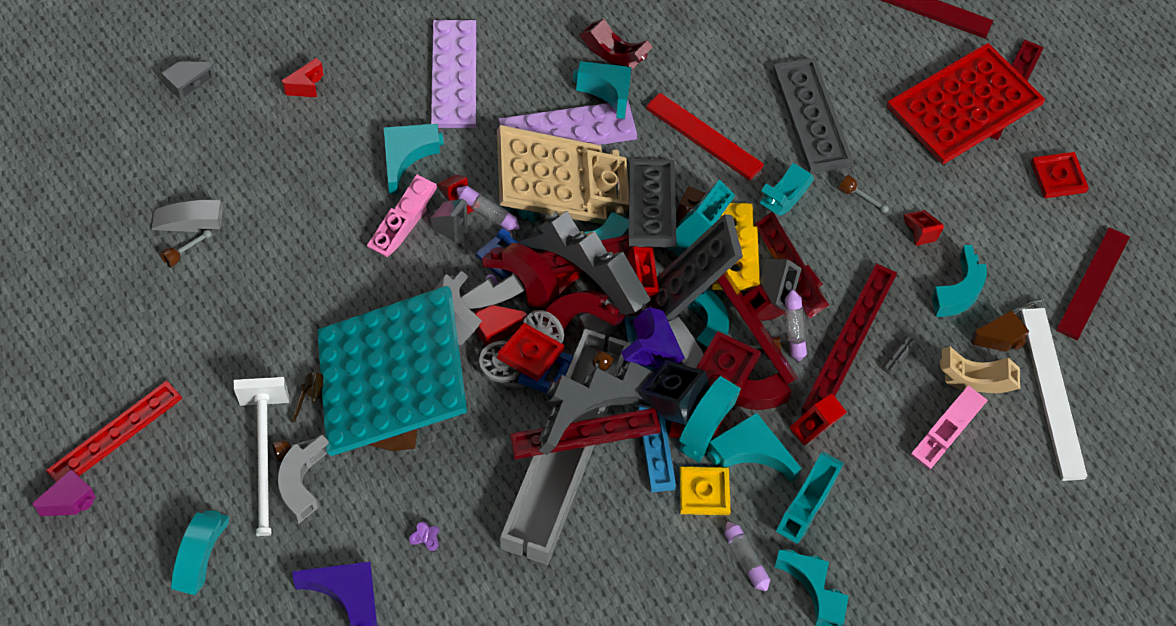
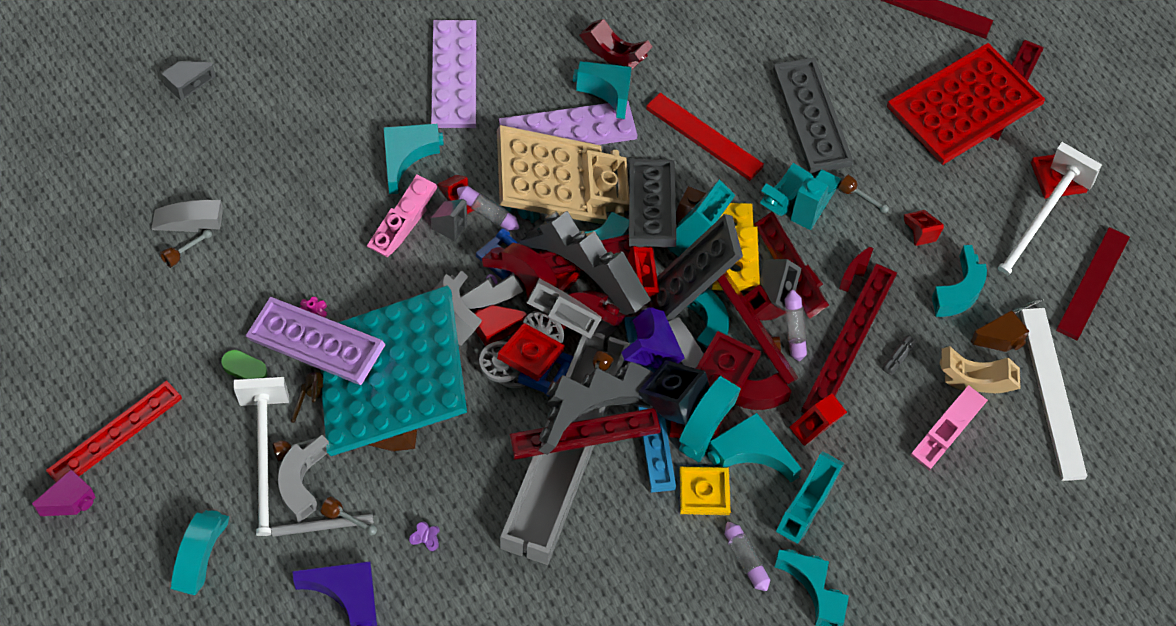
(243, 365): none -> bright green tile
(302, 81): red slope -> none
(314, 306): none -> dark pink plant
(316, 340): none -> lavender plate
(319, 525): none -> light grey bar
(333, 508): none -> hinge
(564, 308): none -> light grey slope
(813, 198): none -> teal arch
(857, 266): none -> dark red slope
(1074, 167): none -> white tile

